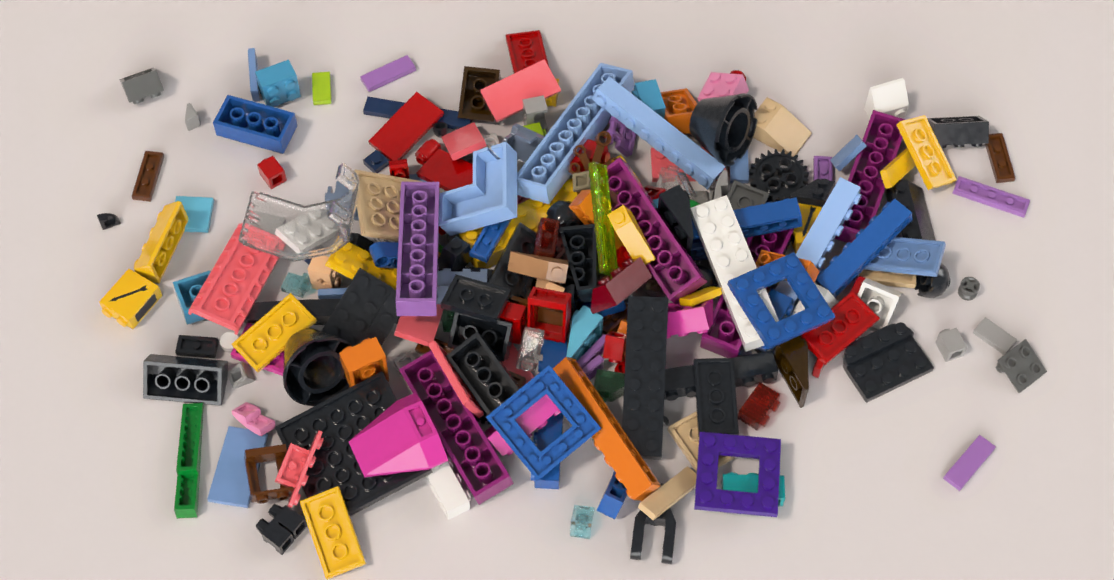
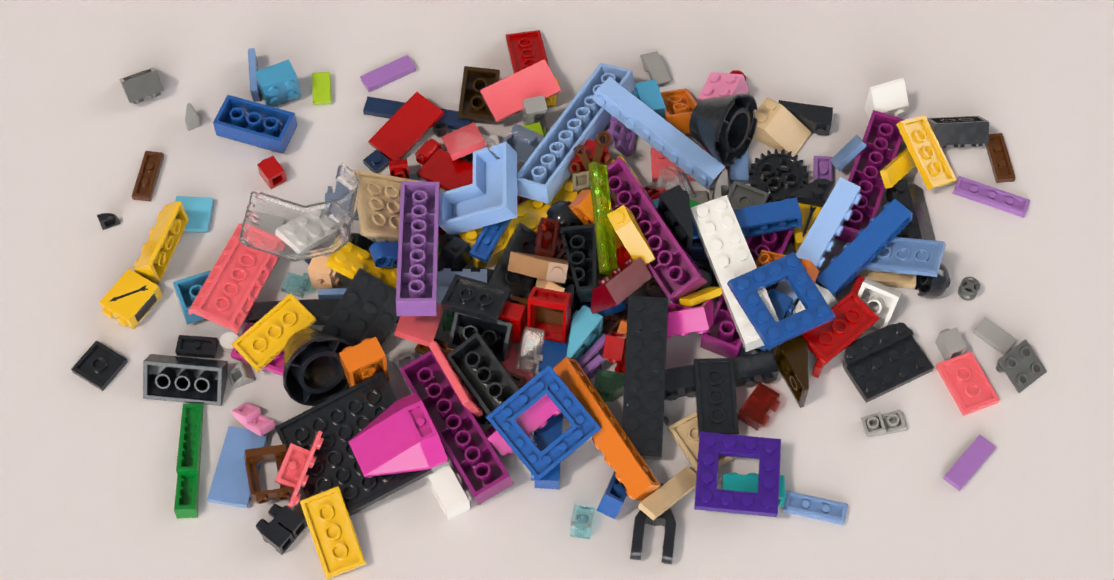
(99, 365): none -> black tile
(655, 67): none -> light grey slope
(813, 117): none -> black slope
(815, 508): none -> medium blue tile
(883, 424): none -> light grey slope
(967, 383): none -> coral tile

